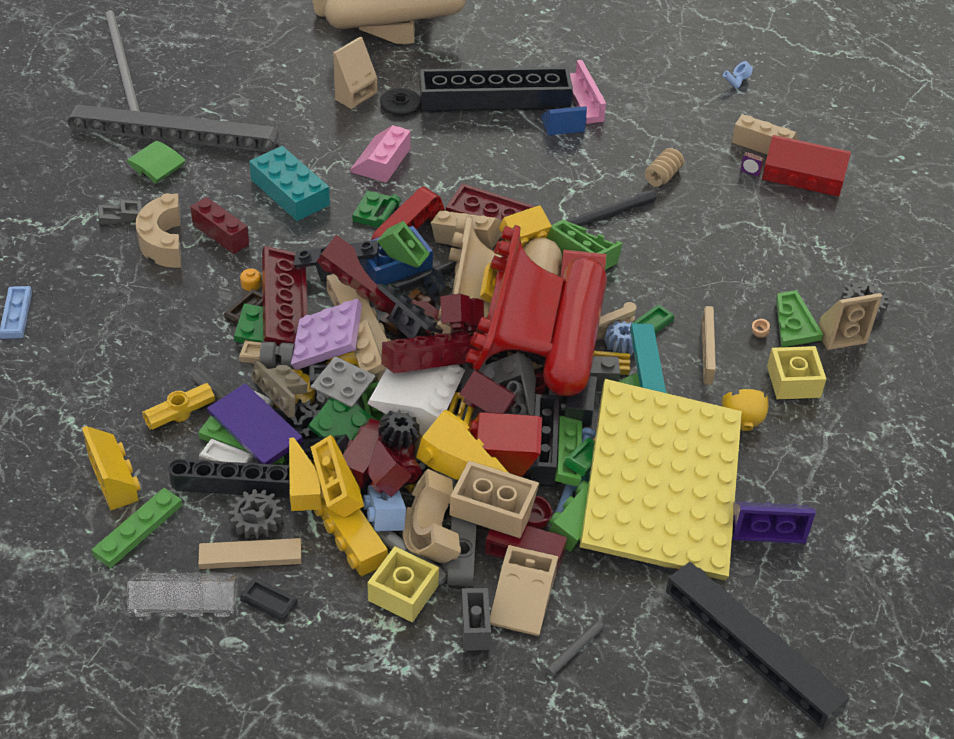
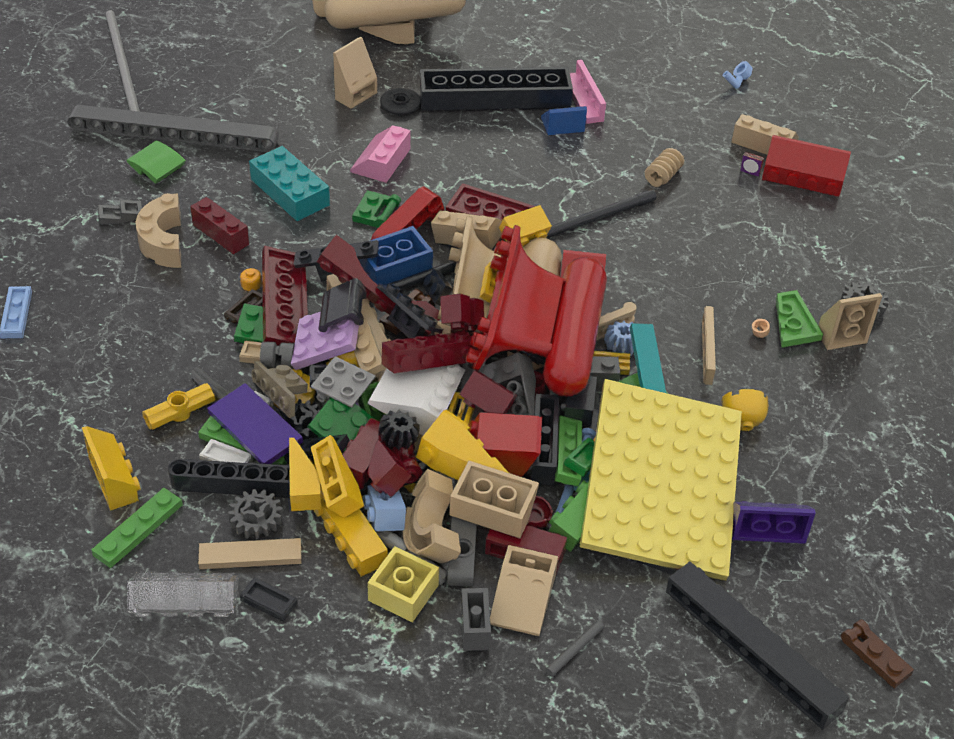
(342, 303): none -> black piece
(403, 245): bright green slope -> none
(575, 238): bright green wedge -> none
(658, 317): green tile -> none
(796, 372): light yellow brick -> none
(876, 654): none -> reddish brown plate

